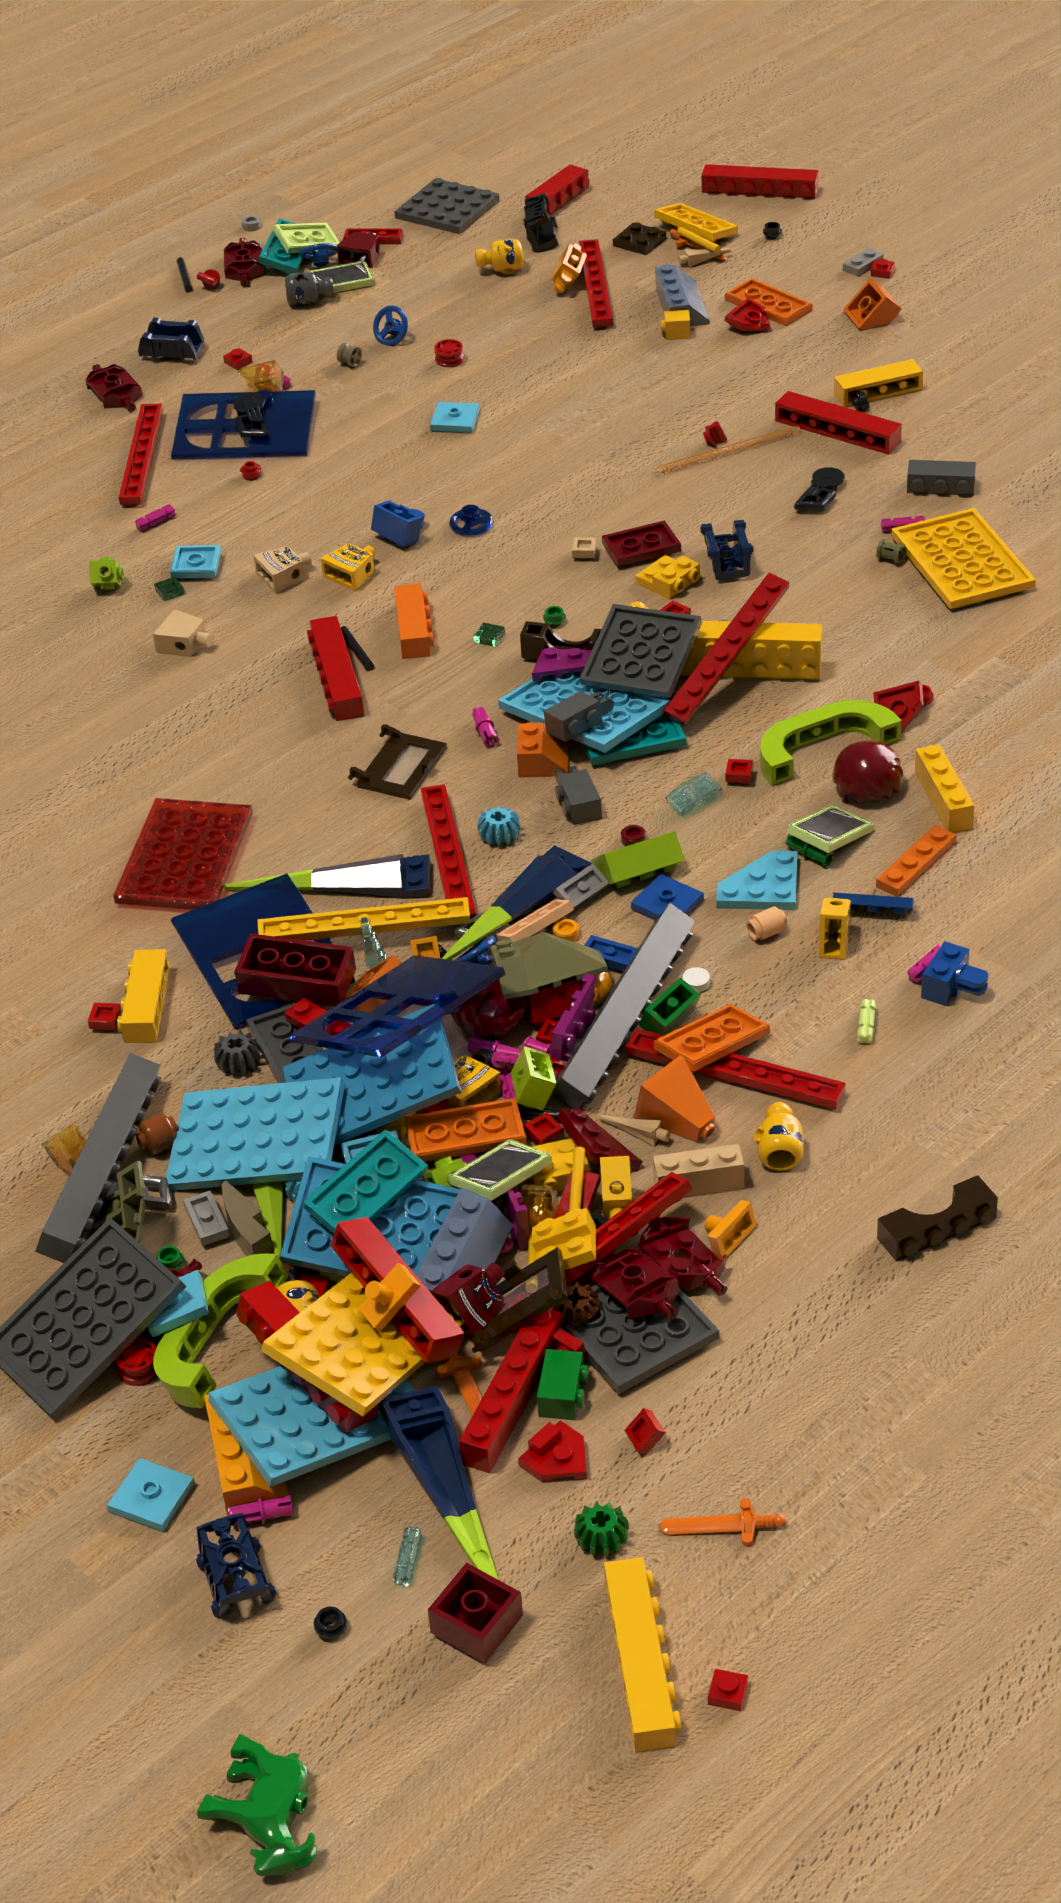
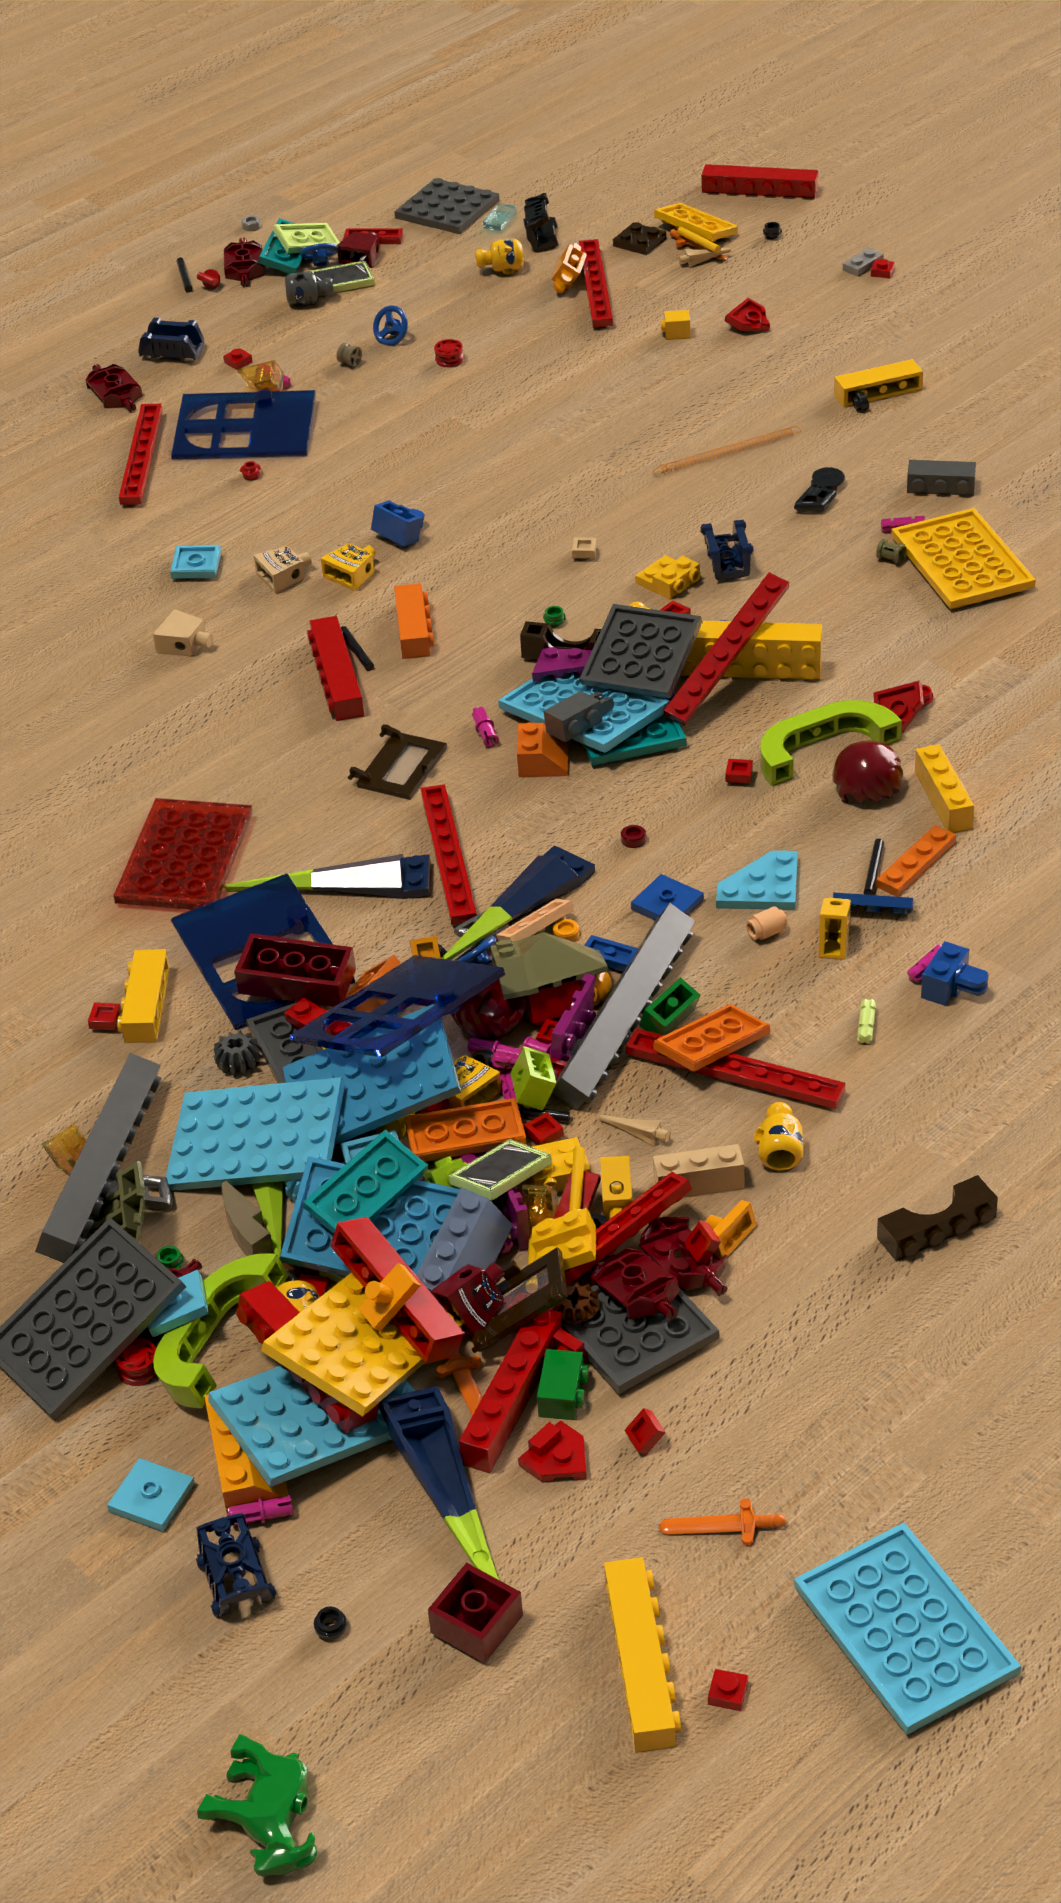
(98, 572): lime brick -> none
(155, 517): dark pink axle -> none
(157, 1133): dark orange head -> none
(169, 588): clear green tile -> none
(206, 1218): light grey plate -> none
(249, 410): black piece -> none
(373, 949): clear light blue slope -> none
(381, 919): yellow plate -> none
(407, 1555): clear light blue axle -> none
(454, 417): medium azure plate -> none
(471, 516): clear blue piece -> none
(489, 634): clear green tile -> none
(498, 826): medium azure gear -> none
(499, 217): none -> clear light blue plate
(563, 187): red brick -> none
(578, 795): dark grey hinge -> none
(582, 886): light grey plate -> none
(594, 1138): dark red wing -> none
(601, 1529): green gear -> none
(640, 859): lime slope -> none
(641, 543): dark red plate -> none
(676, 1101): orange slope -> none
(680, 292): sand blue slope -> none
(690, 793): clear light blue slope -> none
(697, 978): white tile -> none
(702, 1242): none -> red plate
(714, 434): red plate -> none
(778, 304): orange tile -> none
(810, 851): green axle -> none
(830, 828): tile -> none
(838, 422): red brick -> none
(872, 307): orange slope -> none
(874, 867): none -> black bar
(906, 1628): none -> medium azure plate

